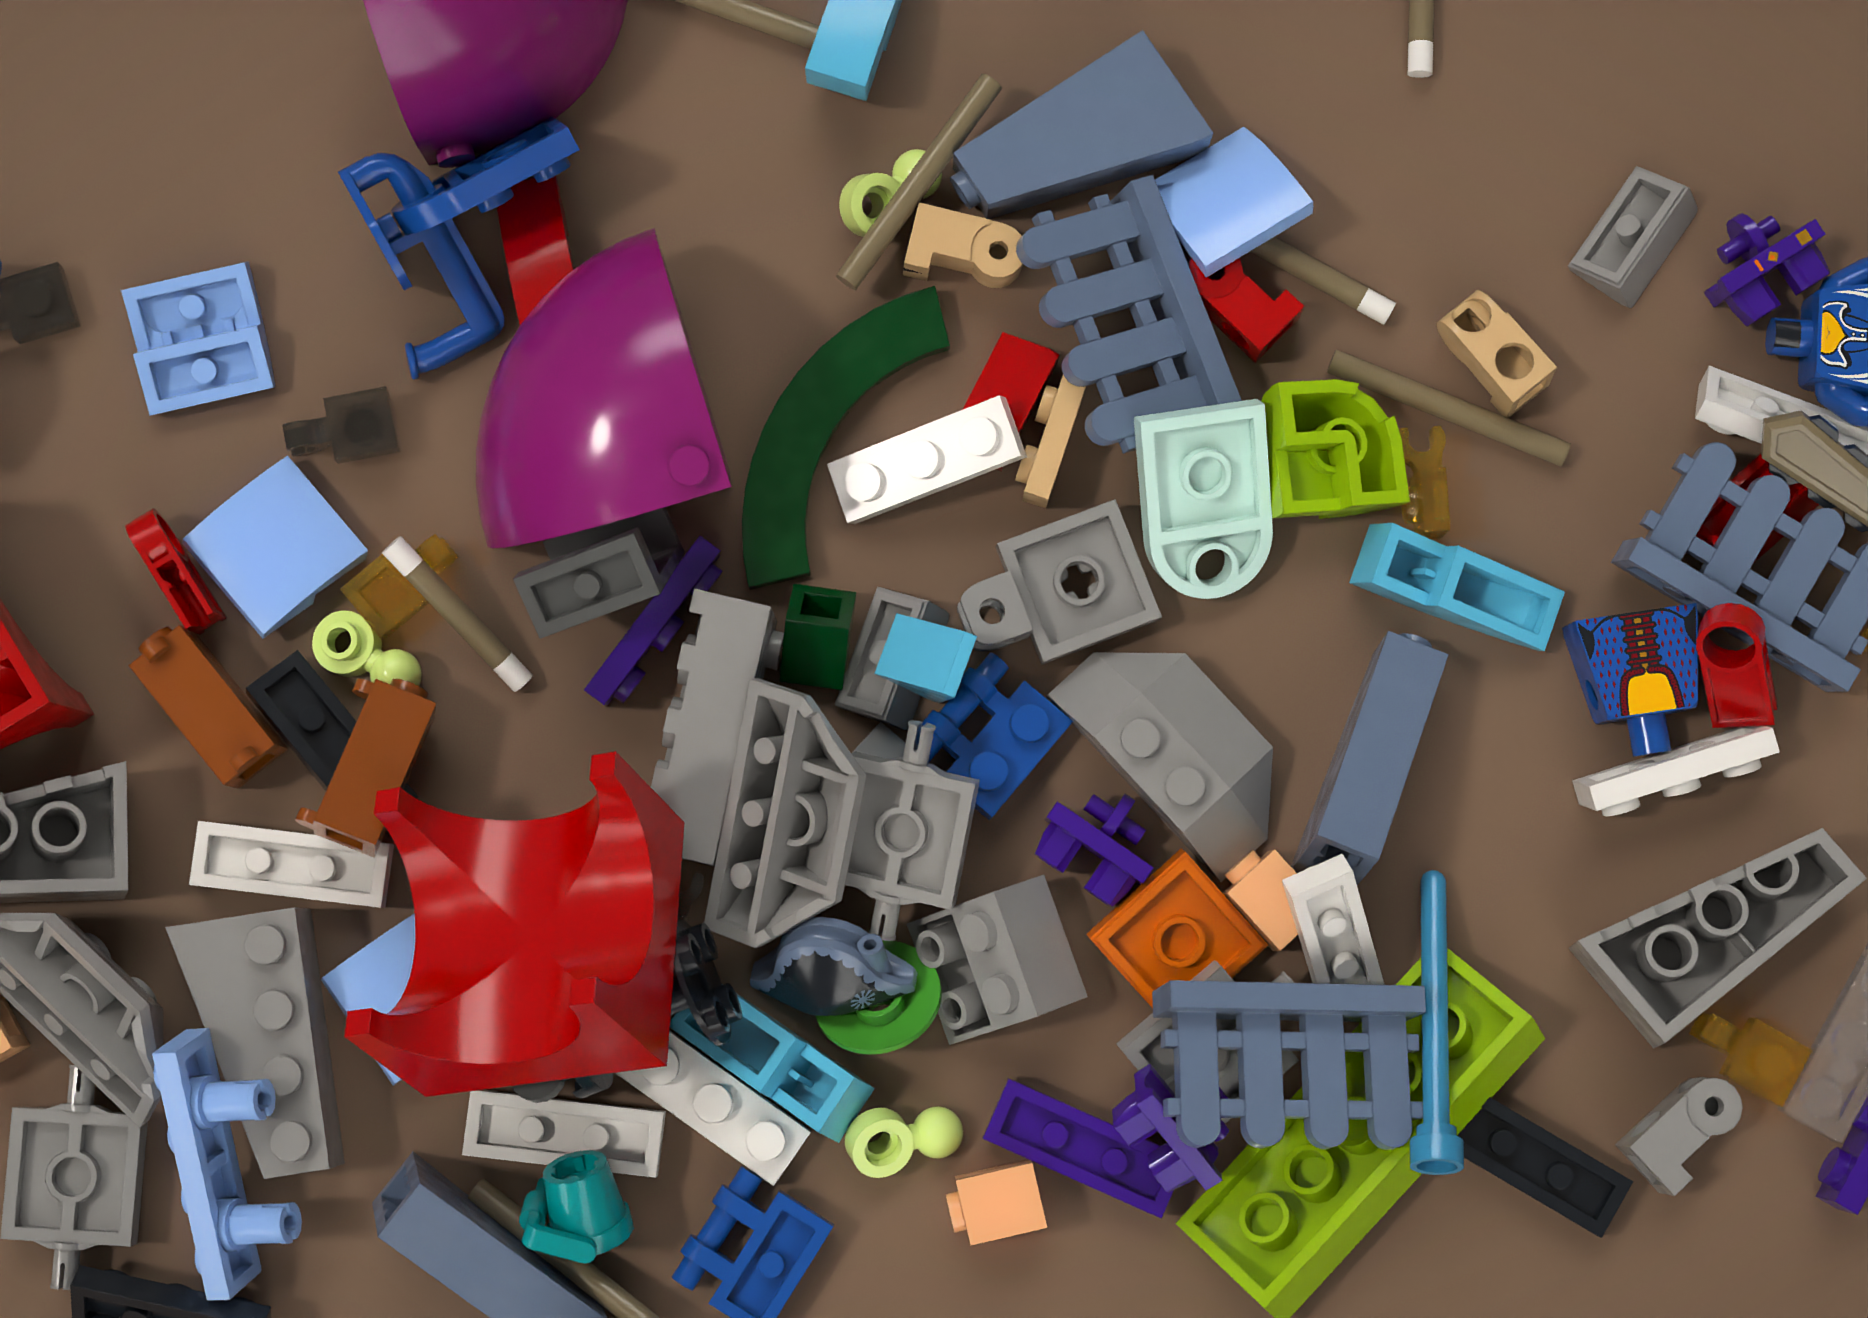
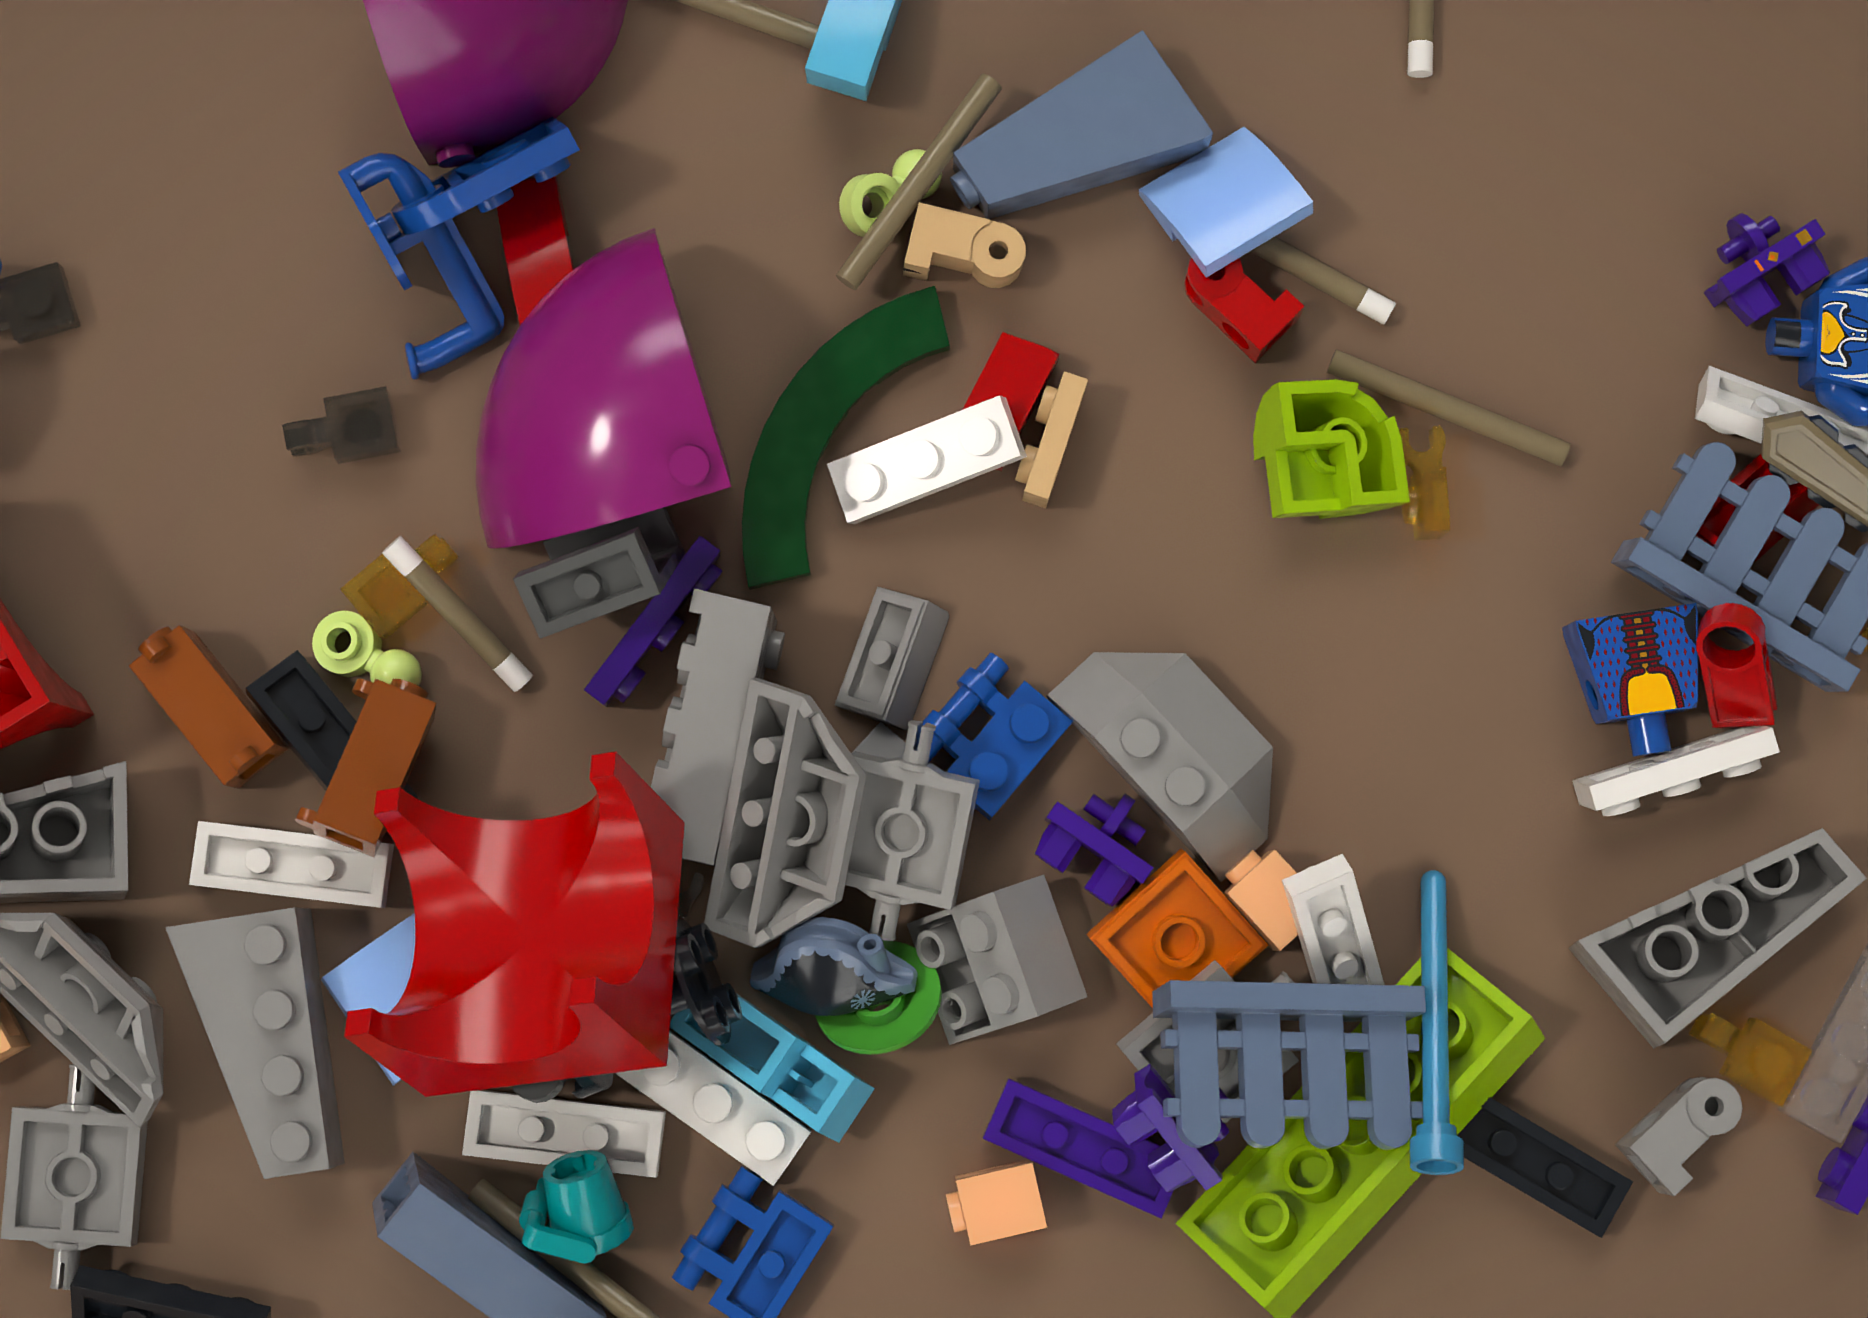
(174, 572): red piece -> none
(199, 338): light blue slope -> none
(208, 1166): light blue plate -> none
(274, 546): light blue slope -> none
(817, 636): dark green brick -> none
(925, 657): medium azure slope -> none
(934, 1133): yellowish green plate -> none
(1032, 595): light grey plate -> none
(1156, 287): sand blue fence -> none
(1204, 491): light aqua tile -> none
(1373, 756): sand blue slope -> none
(1456, 586): medium azure slope -> none
(1496, 352): tan leg -> none
(1634, 236): light grey slope -> none

